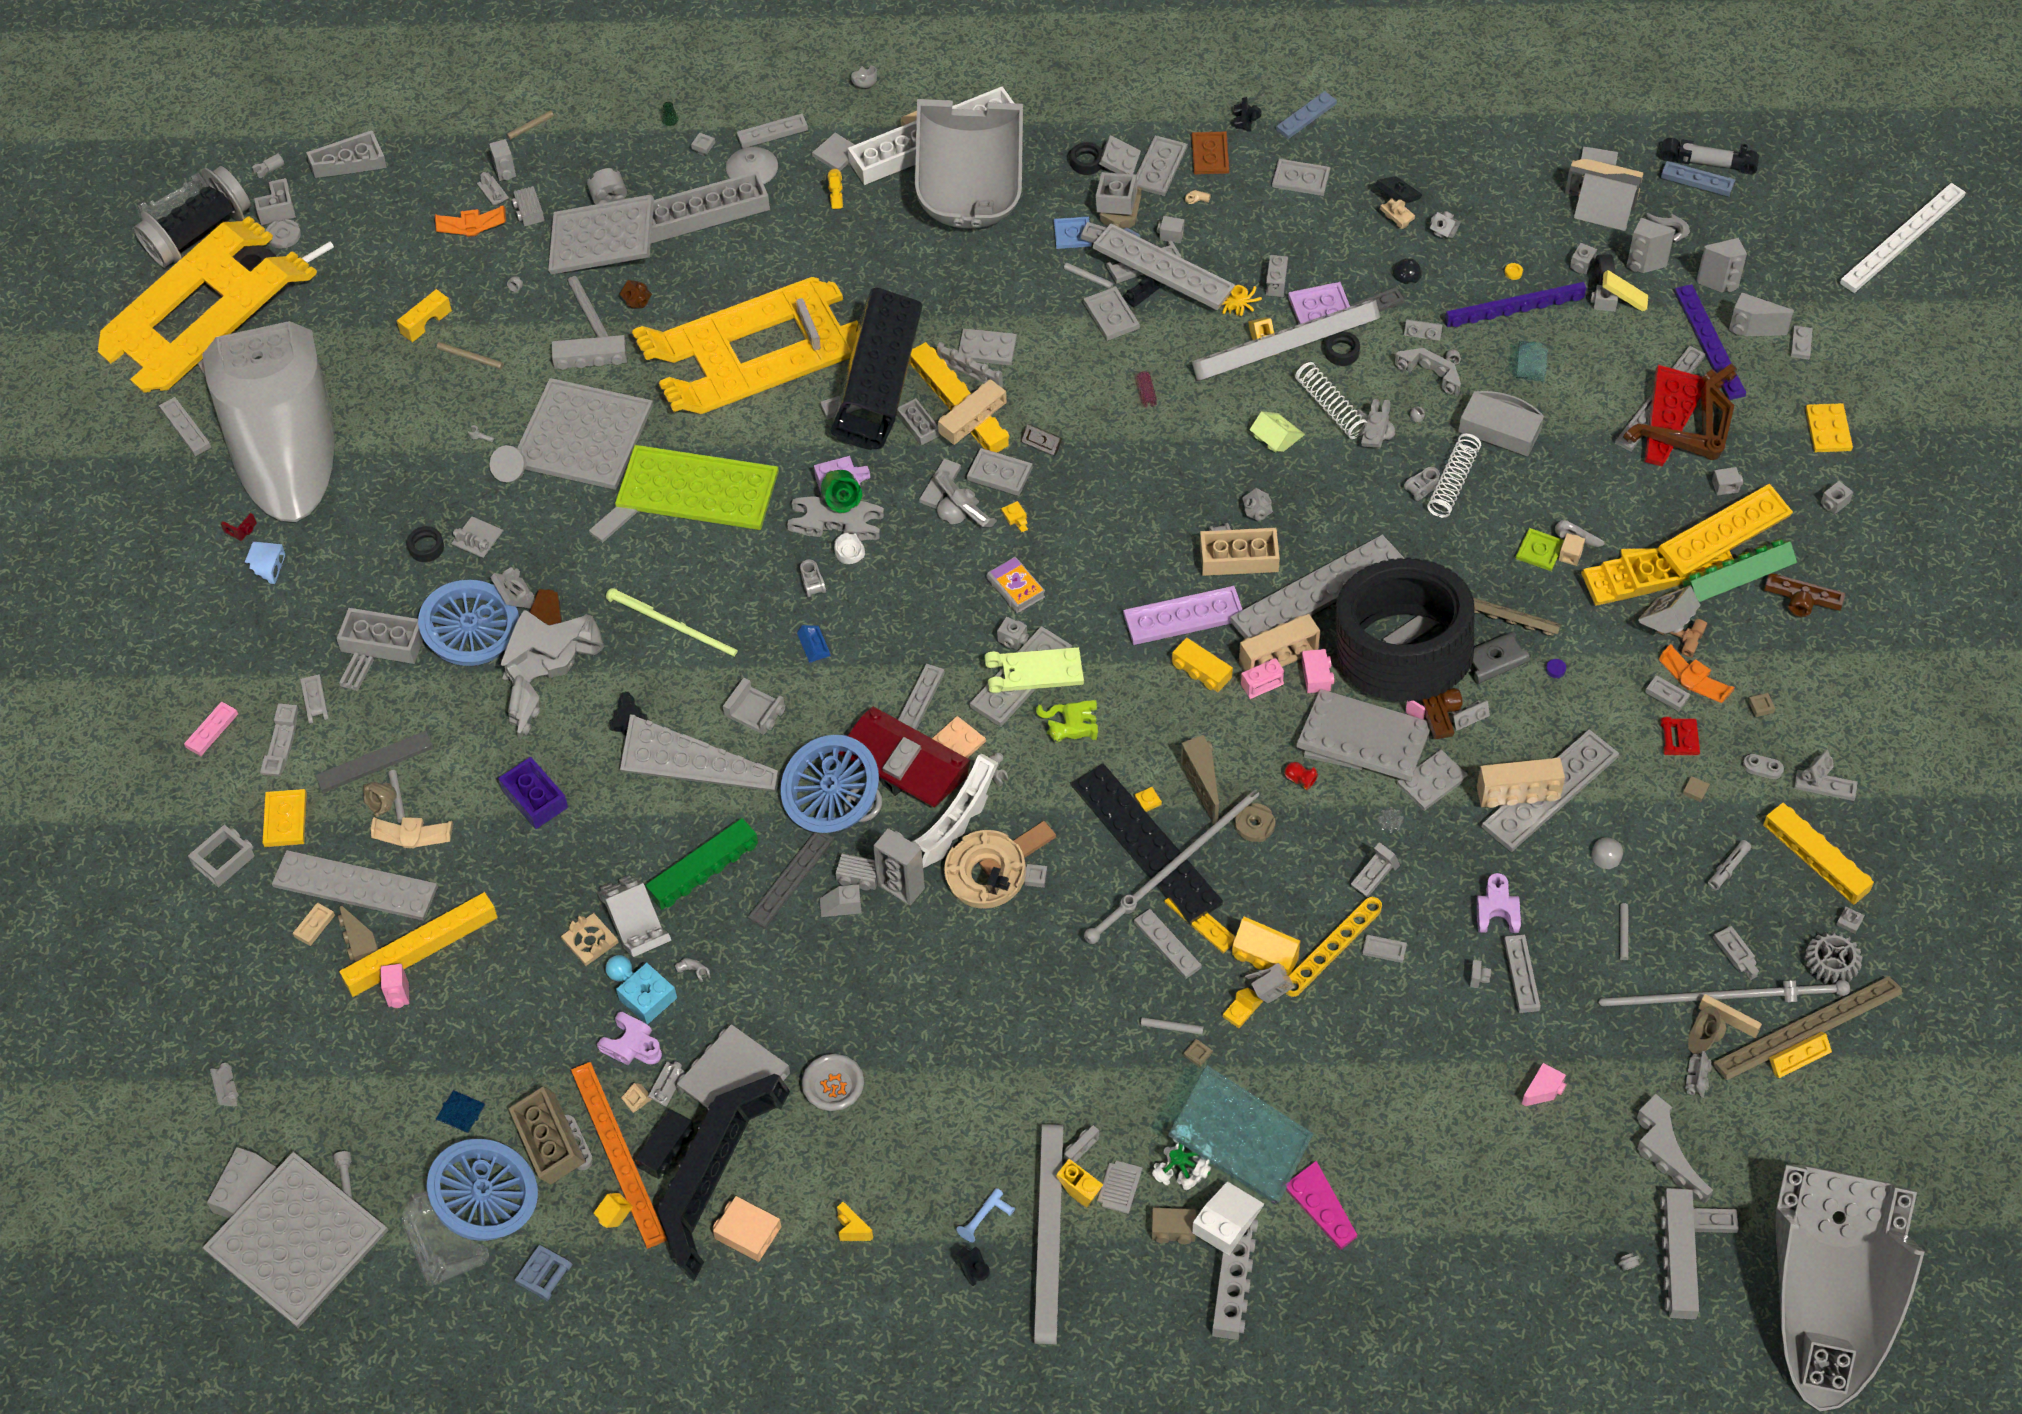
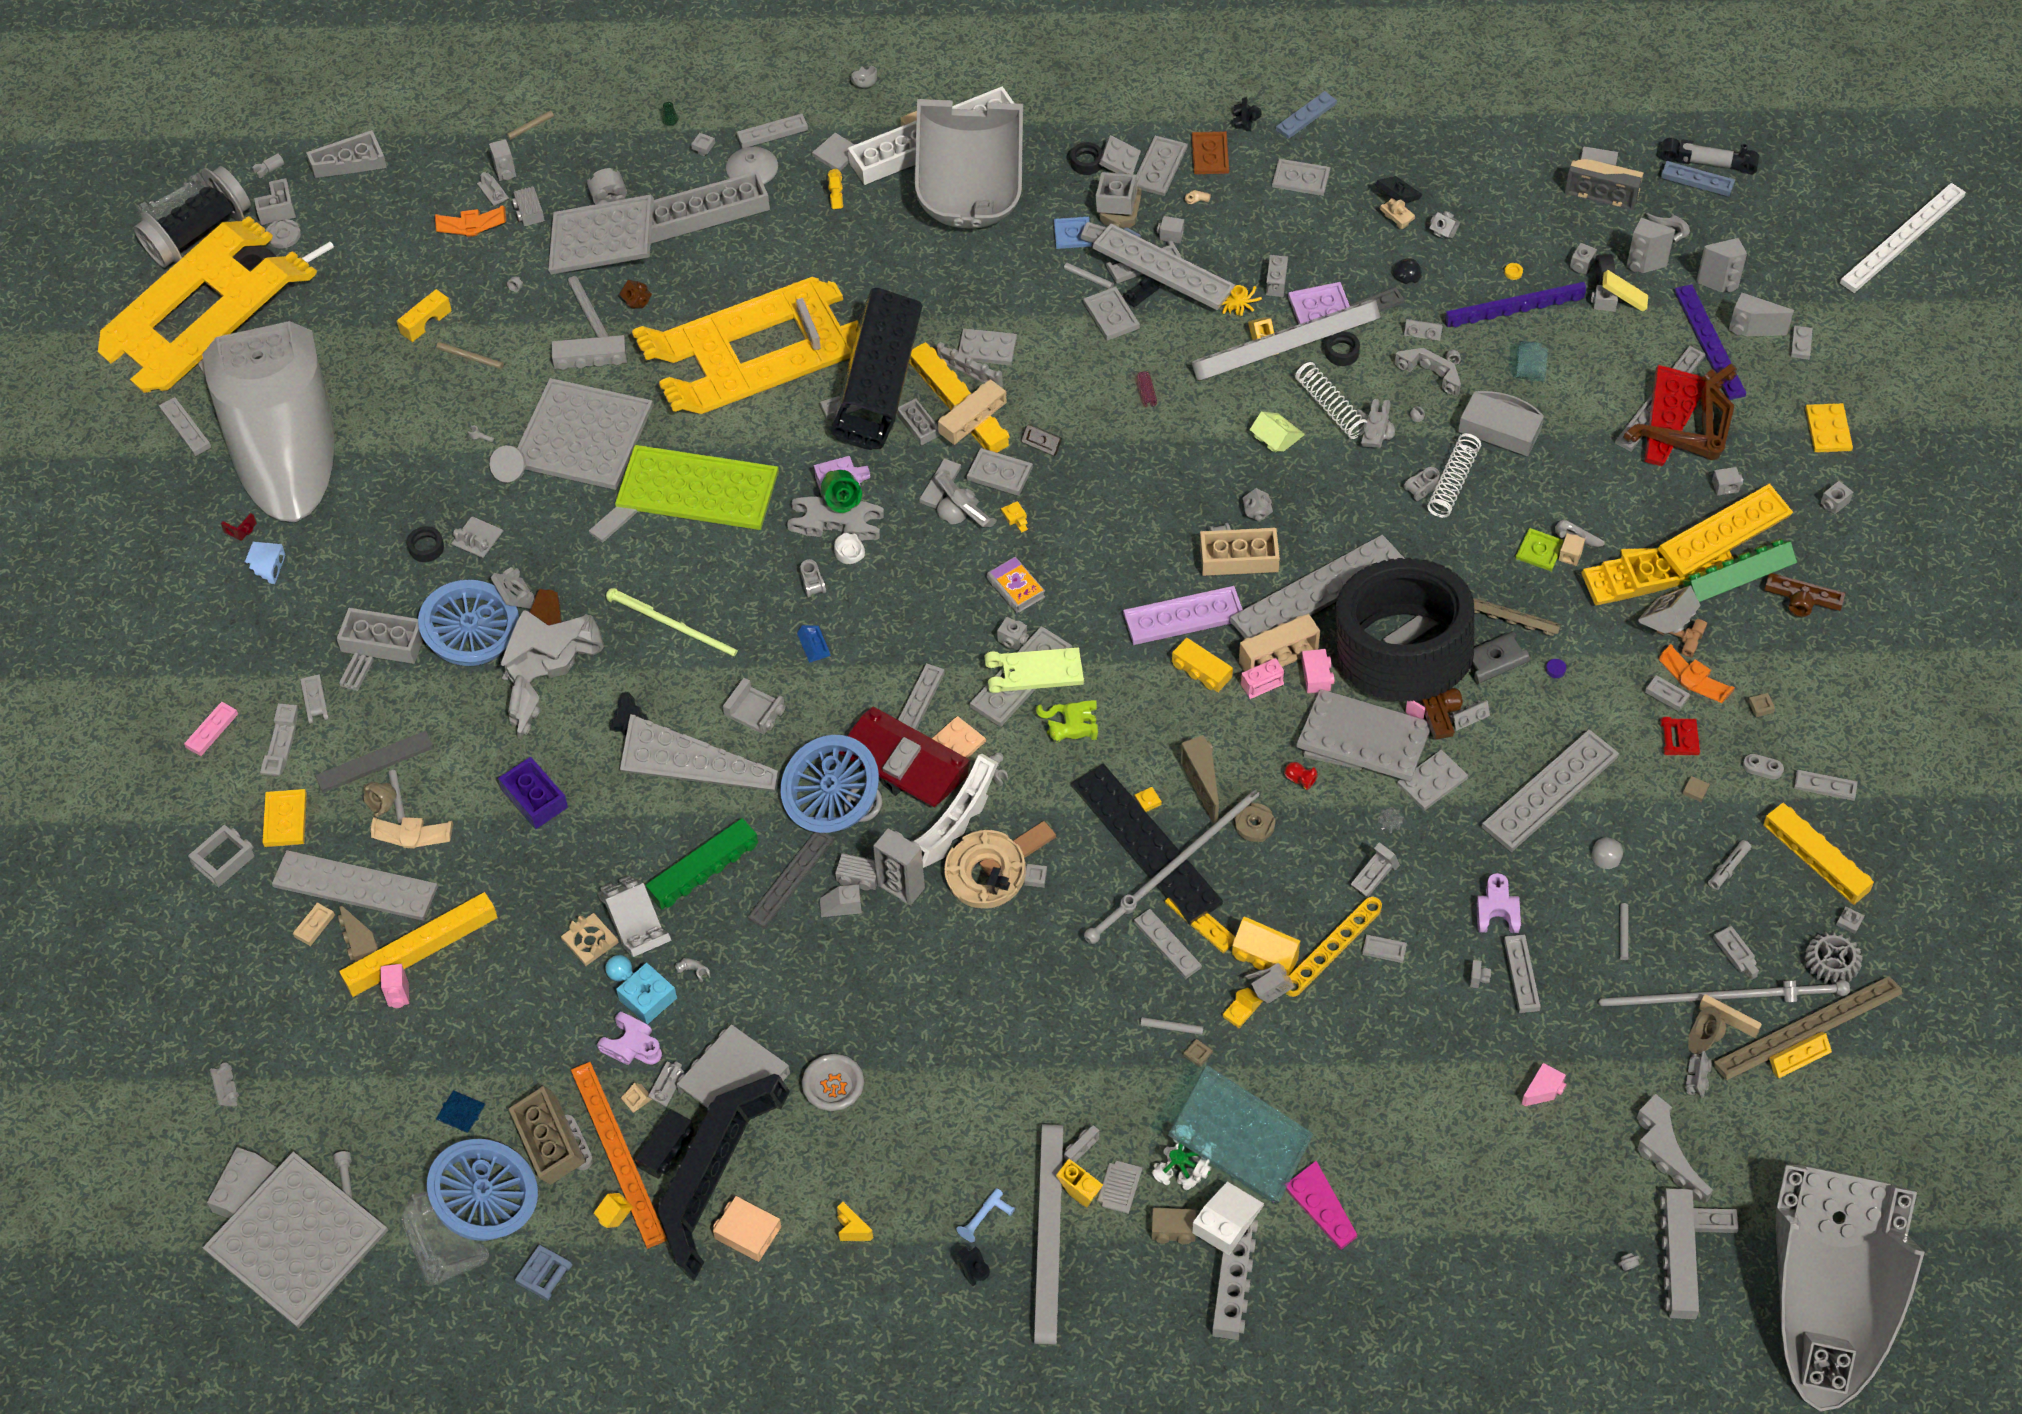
(1520, 782): tan brick -> none
(1605, 201): light grey piece -> none
(1819, 768): light grey hinge -> none

